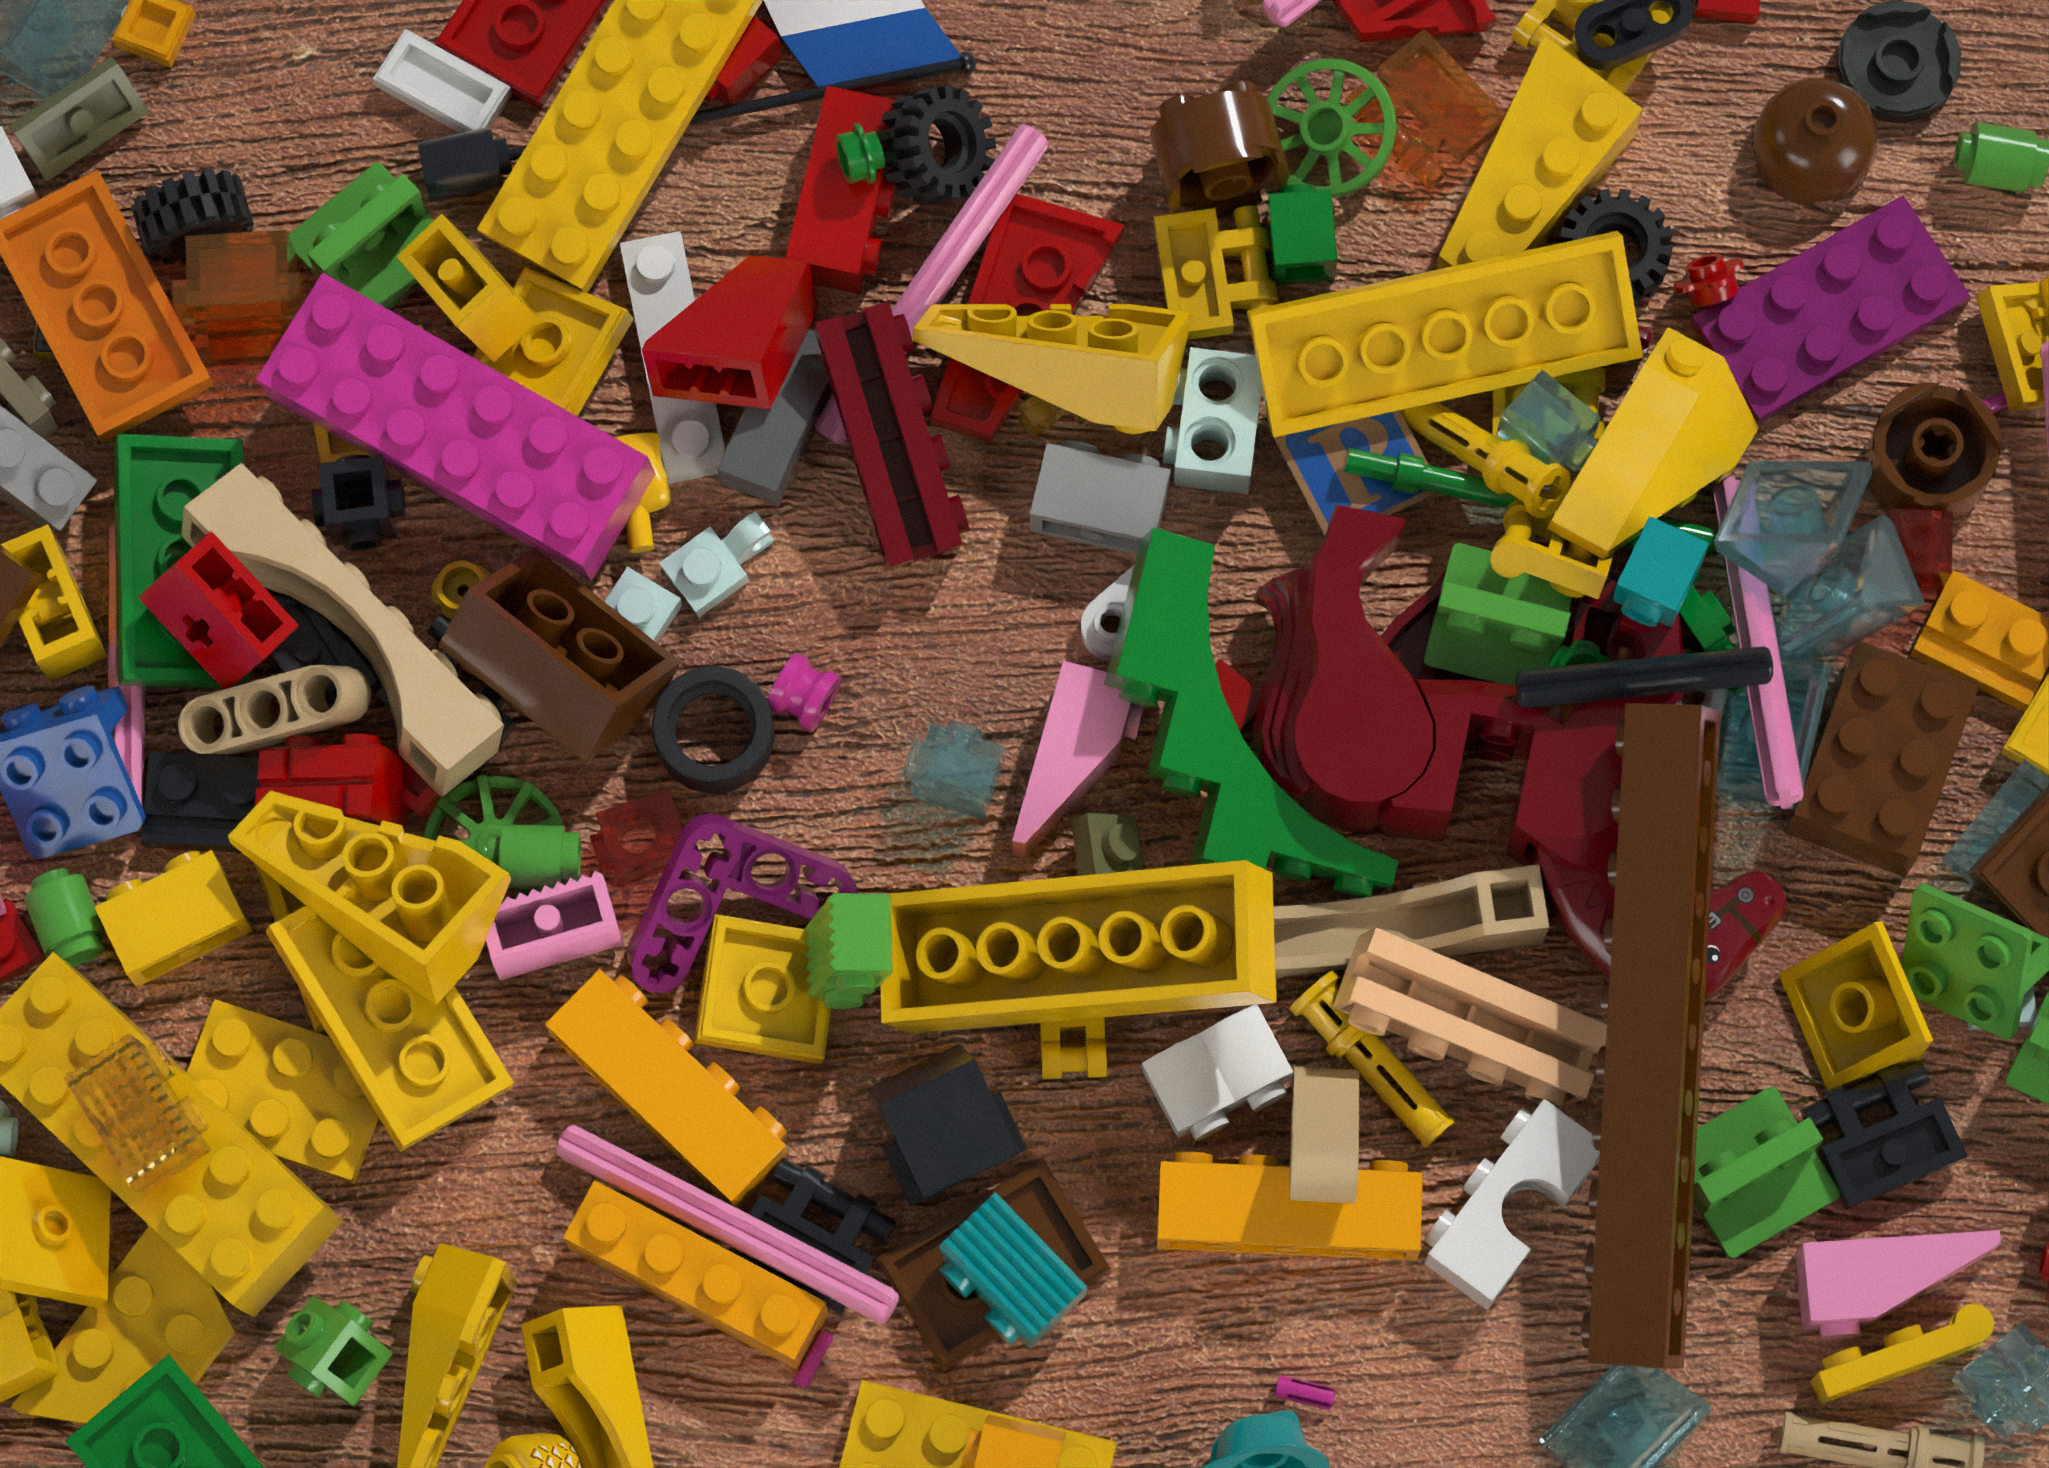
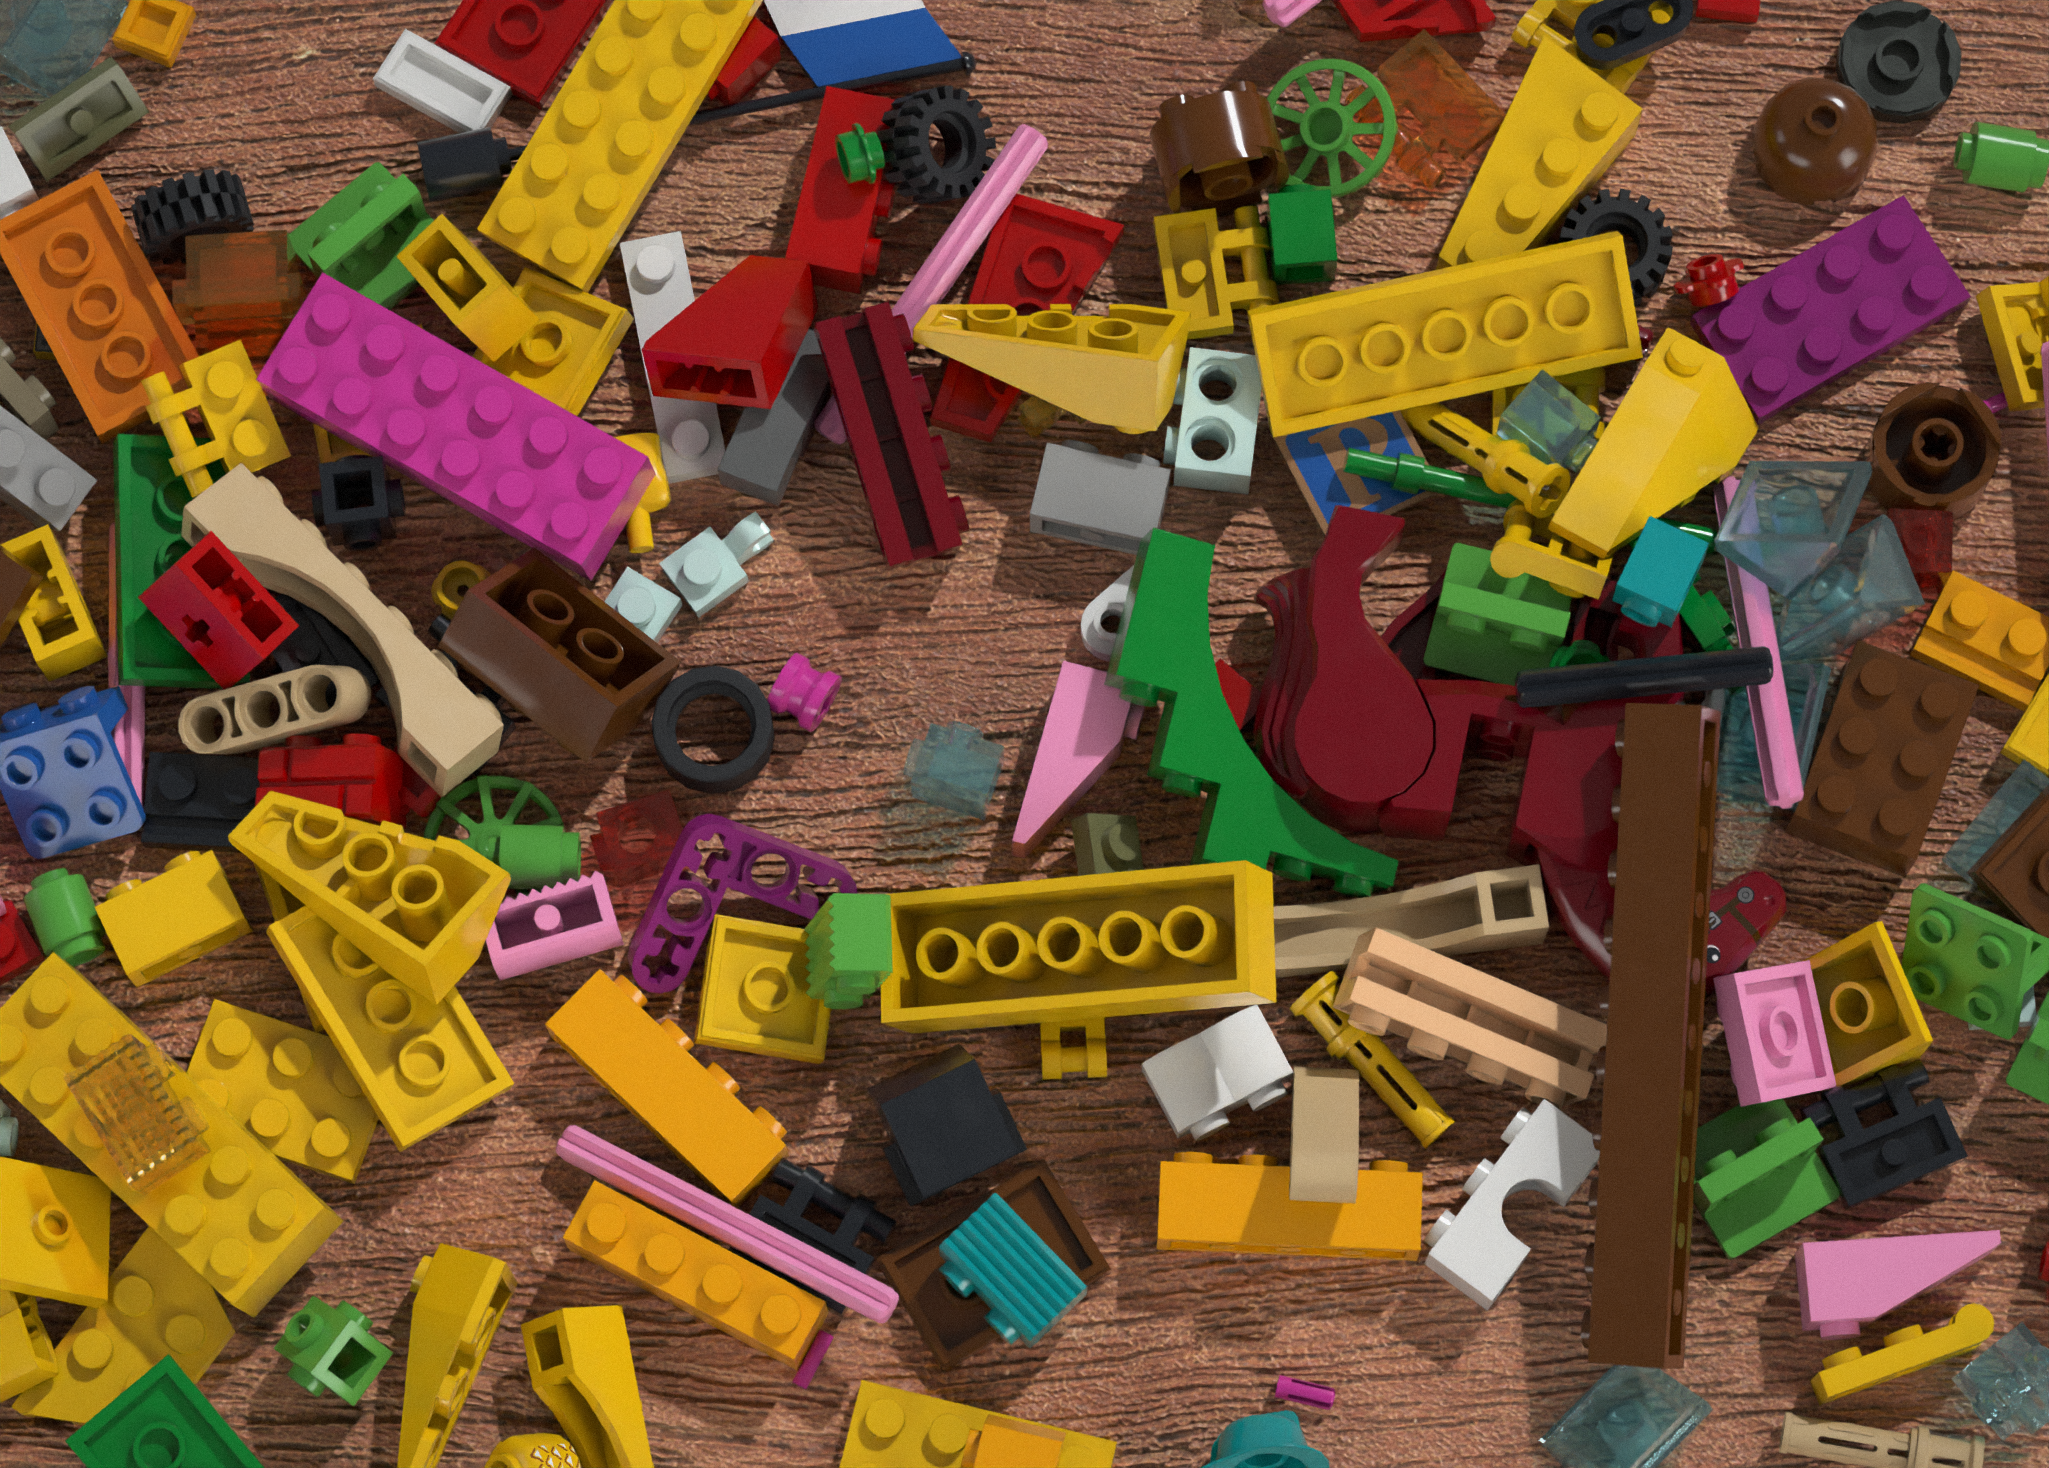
(231, 408): none -> yellow plate
(1774, 1033): none -> bright pink plate

